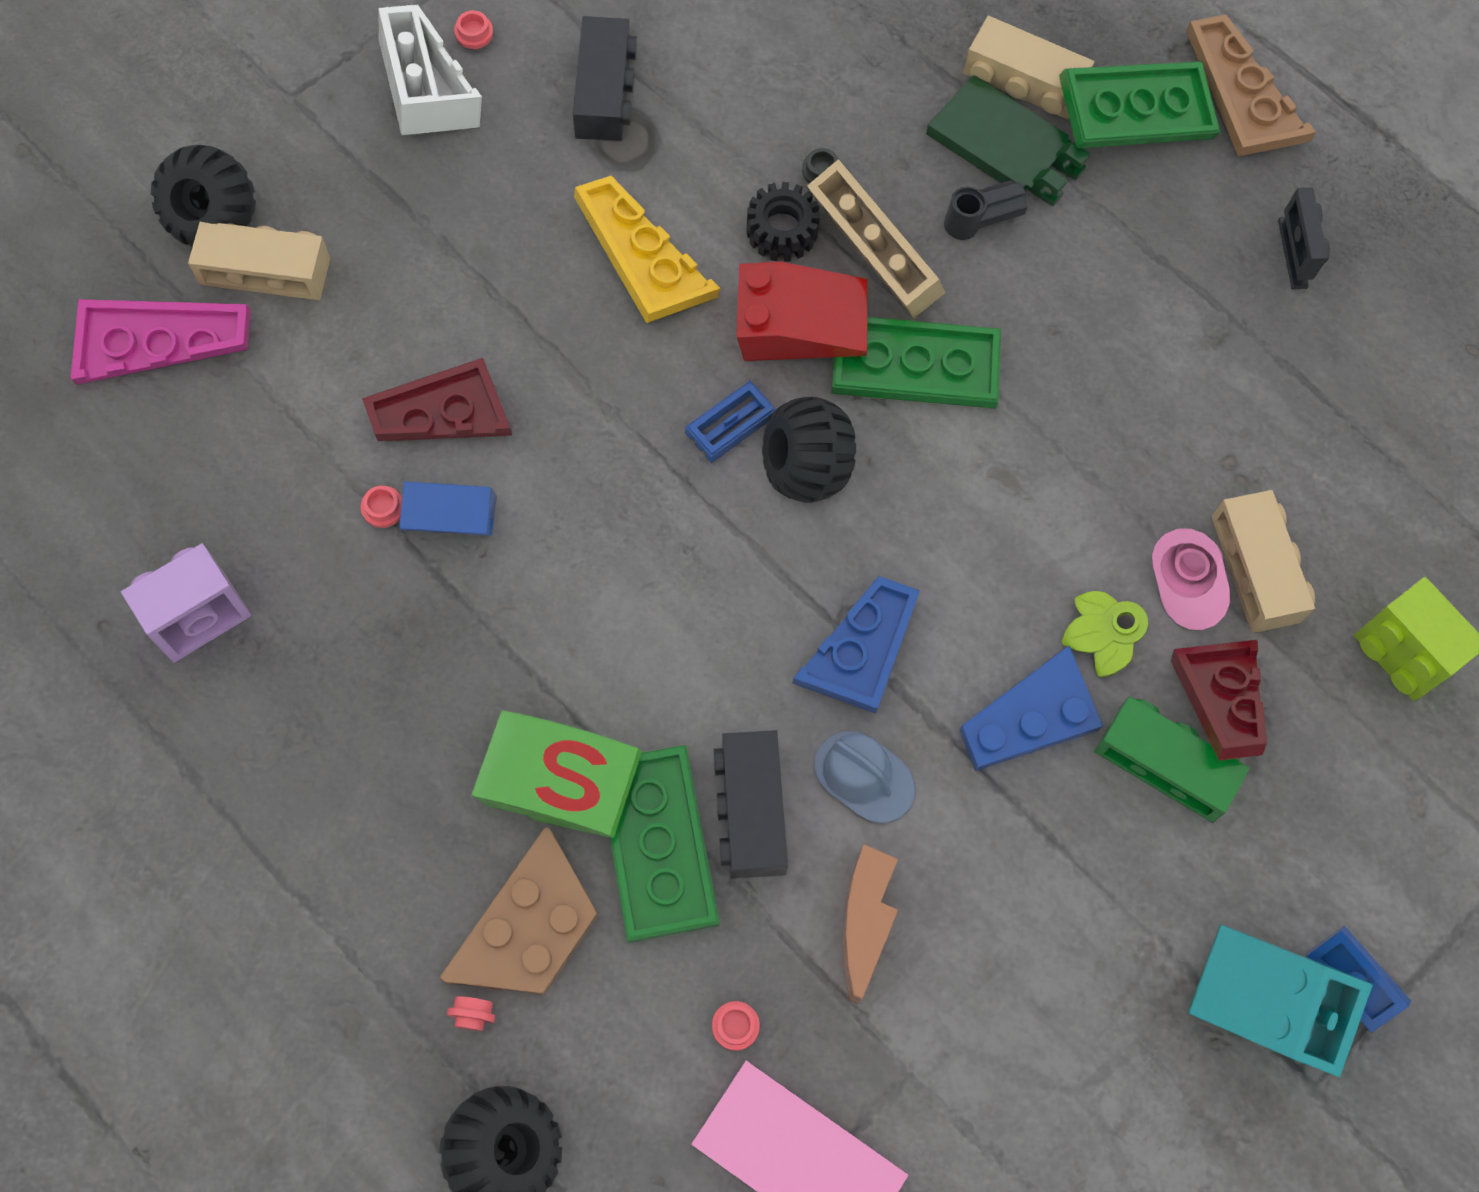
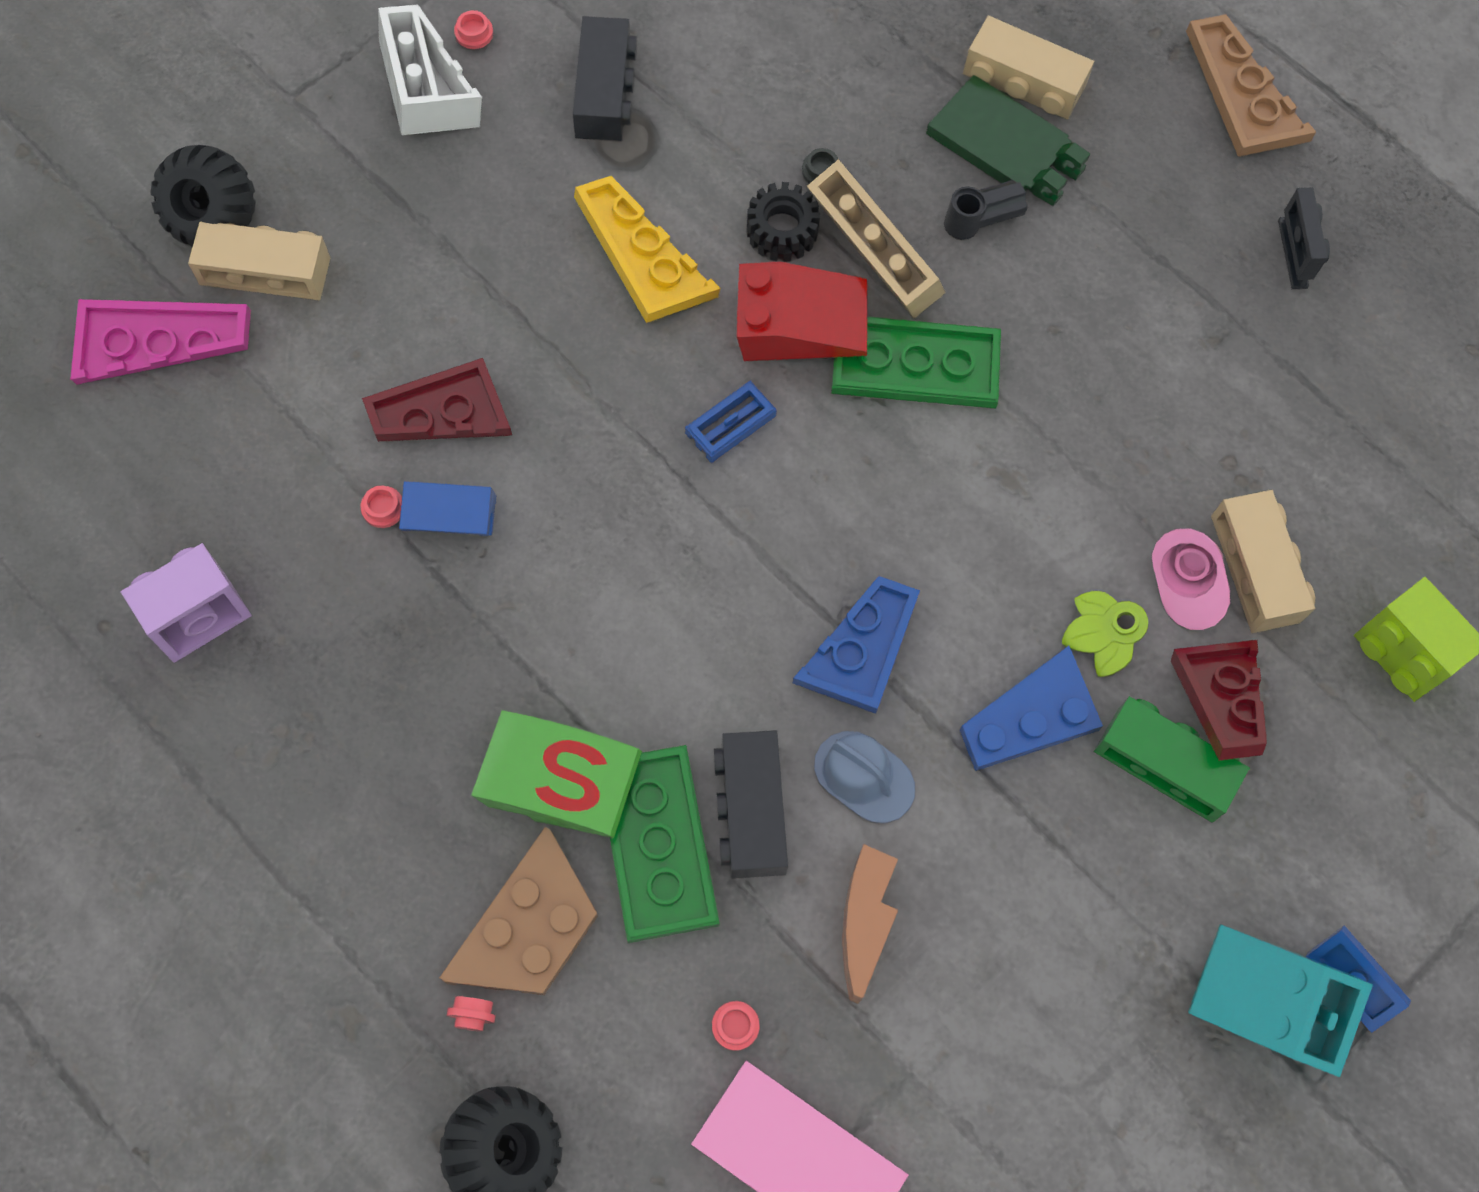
(809, 449): black wheel -> none
(1139, 104): green tile -> none

